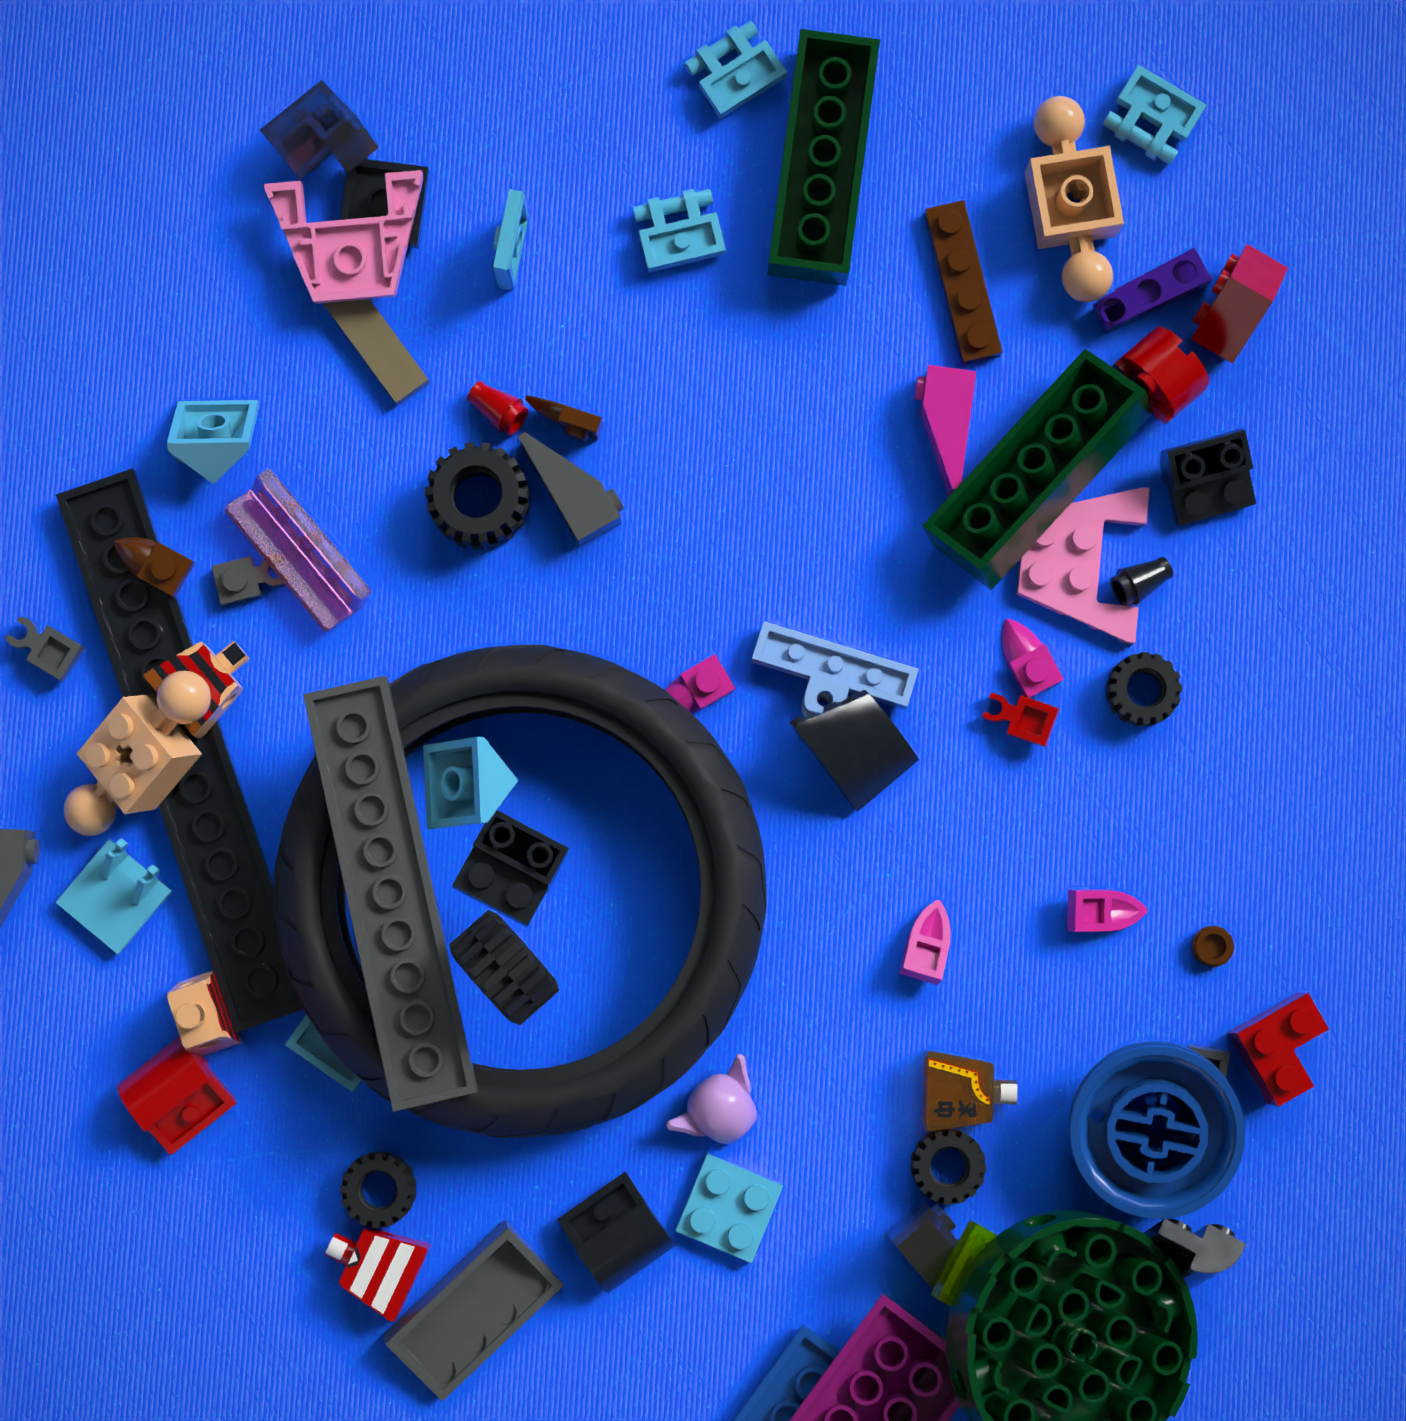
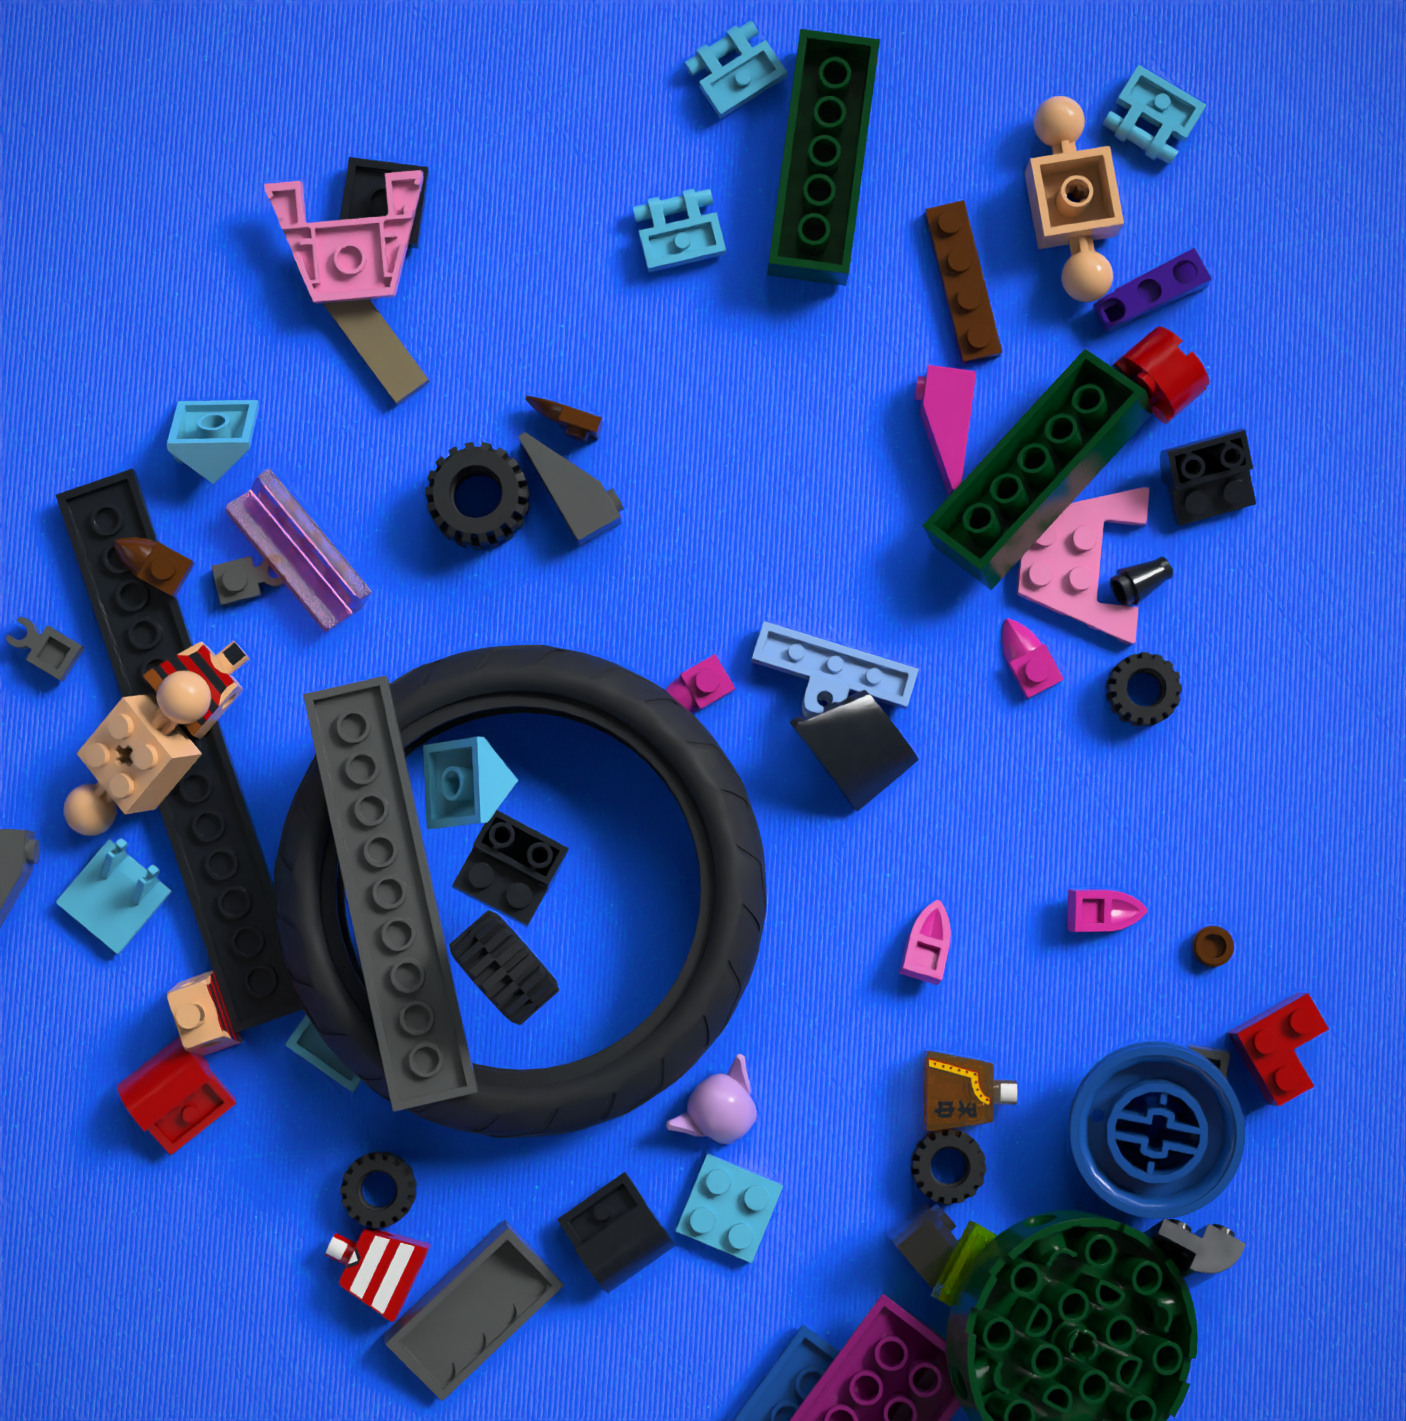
(315, 129): clear smoke brick -> none
(499, 408): red cone -> none
(510, 240): medium azure plate -> none
(1028, 720): red plate -> none
(1242, 299): brick -> none

